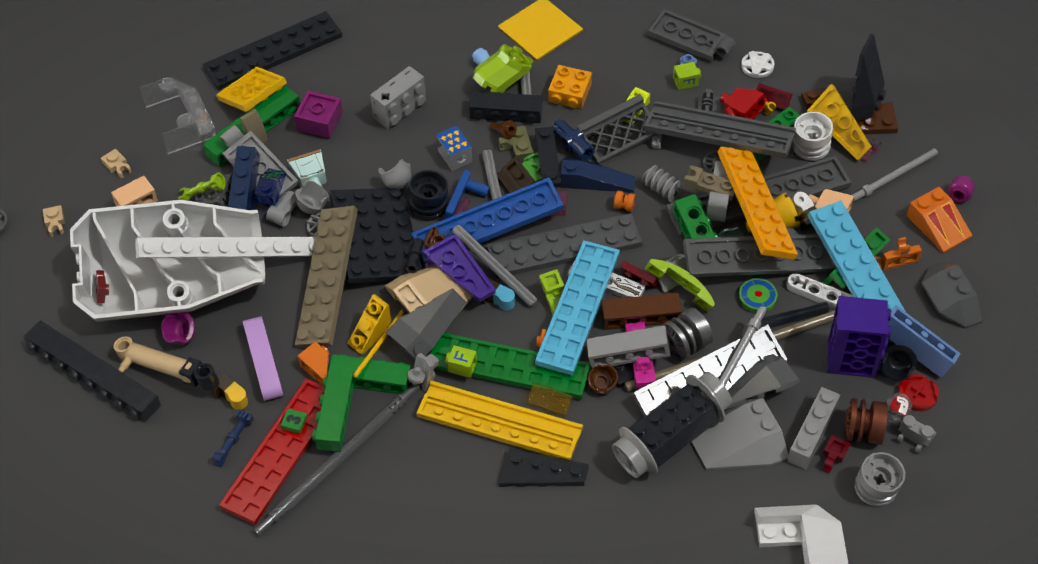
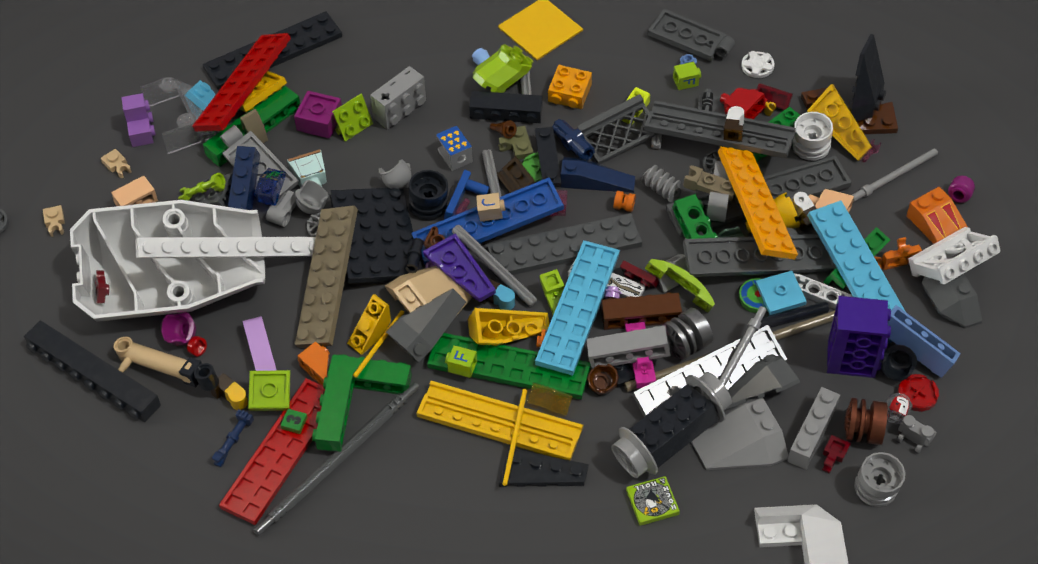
(138, 119): none -> medium lavender brick
(196, 346): none -> red tile
(200, 94): none -> medium azure plate
(241, 82): none -> red plate
(269, 390): none -> lime tile
(352, 117): none -> lime hinge
(423, 371): light grey hips -> none
(490, 206): none -> tan brick
(504, 326): none -> yellow wedge
(514, 437): none -> yellow axle
(612, 292): none -> lavender plate
(652, 500): none -> tile
(734, 124): none -> dark brown leg
(781, 292): none -> medium azure plate
(936, 261): none -> white fence

